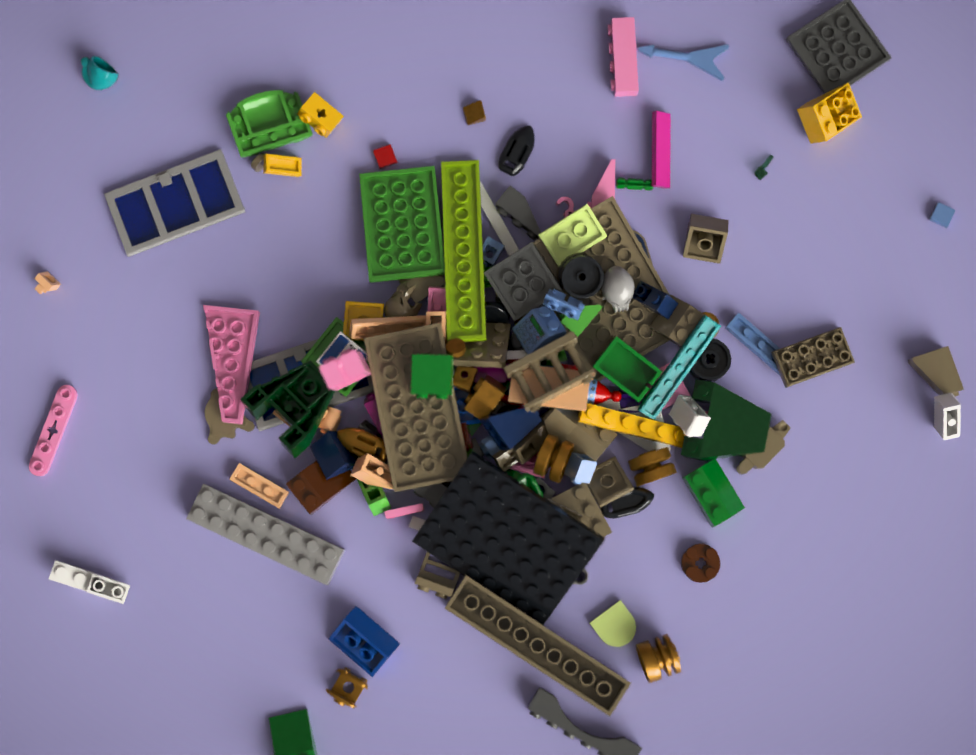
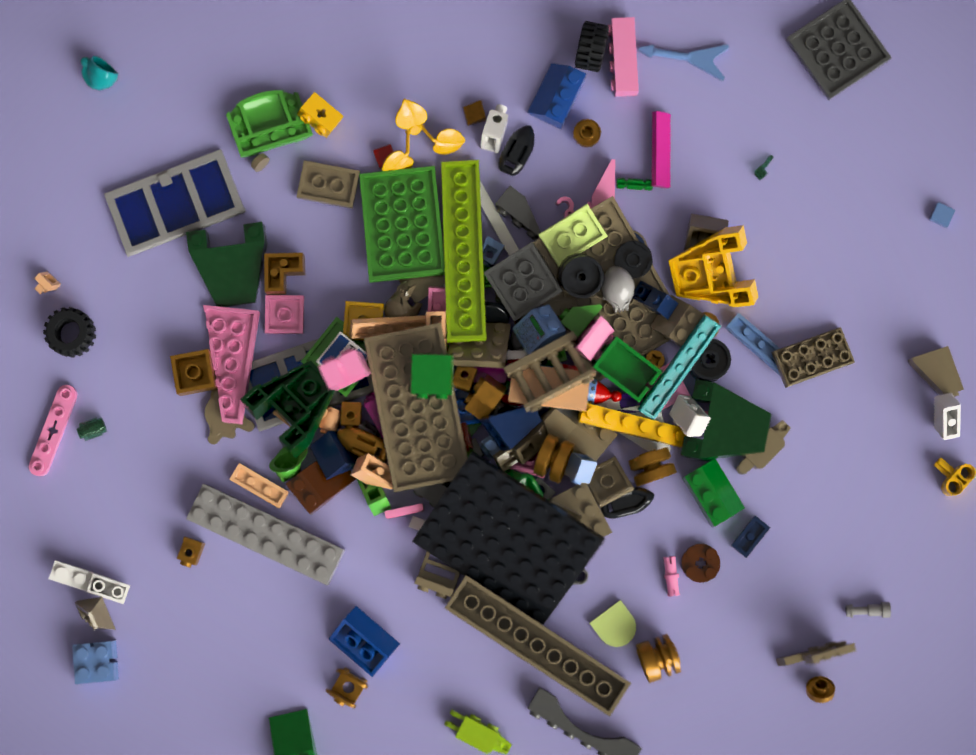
(58, 321): none -> black tyre
(91, 428): none -> clear green brick
(93, 662): none -> medium blue piece
(95, 613): none -> dark tan slope
(193, 372): none -> pearl gold brick
(195, 546): none -> pearl gold brick
(230, 270): none -> dark green wedge
(279, 266): none -> pearl gold brick
(282, 165): yellow tile -> none
(284, 314): none -> bright pink tile
(286, 465): none -> bright green piece
(328, 184): none -> dark tan plate
(351, 414): none -> pearl gold brick
(411, 117): none -> yellow plant
(456, 347): pearl gold tile -> none
(480, 736): none -> lime hinge
(494, 129): none -> white torso
(555, 301): medium blue hinge -> none
(557, 94): none -> blue slope
(587, 133): none -> pearl gold plate
(591, 46): none -> black tyre
(593, 338): none -> bright pink slope
(634, 258): none -> black tile
(658, 361): none -> pearl gold wheel
(671, 576): none -> bright pink pin
(708, 270): none -> yellow wedge
(750, 536): none -> dark blue plate
(818, 653): none -> dark tan wing
(820, 689): none -> pearl gold plate
(829, 114): yellow slope -> none
(882, 610): none -> light grey piece
(954, 476): none -> yellow beam

